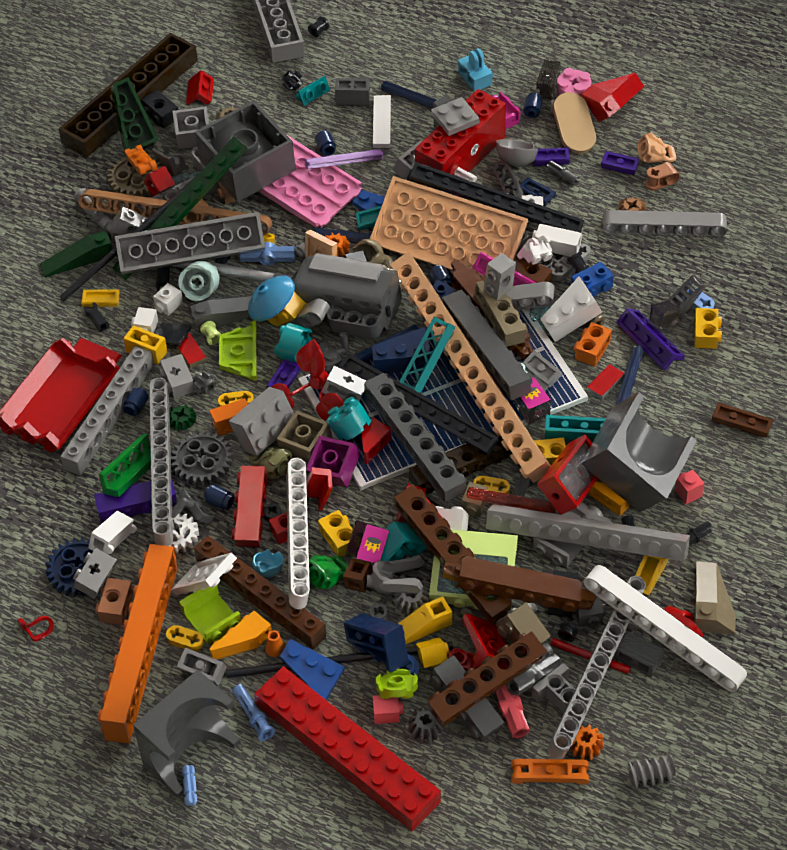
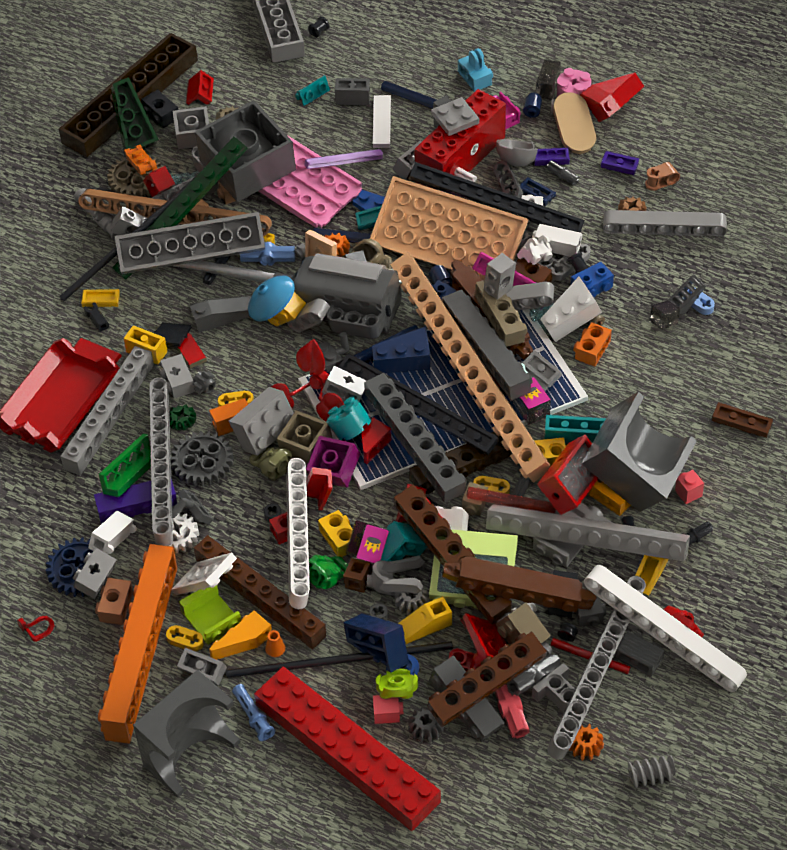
(81, 253): dark green wedge -> none
(135, 401): dark blue brick -> none
(145, 319): white brick -> none
(162, 277): black bar -> none
(167, 299): white brick -> none
(172, 163): dark grey hinge -> none
(189, 785): light blue axle -> none
(192, 287): light aqua brick -> none
(211, 333): yellowish green bush -> none
(219, 497): dark blue brick -> none
(239, 351): lime wing -> none
(250, 508): wedge -> none
(267, 563): medium azure hair -> none
(285, 374): dark purple plate -> none
(291, 340): teal brick -> none
(292, 80): black gear -> none
(312, 668): blue wing -> none
(325, 143): dark blue brick -> none
(432, 652): yellow brick -> none
(433, 358): teal fence -> none
(550, 771): orange plate -> none
(605, 381): red tile -> none
(630, 374): dark blue axle -> none
(649, 338): dark purple fence -> none
(652, 150): light nougat piece -> none
(706, 328): yellow brick -> none
(712, 603): dark tan wedge -> none

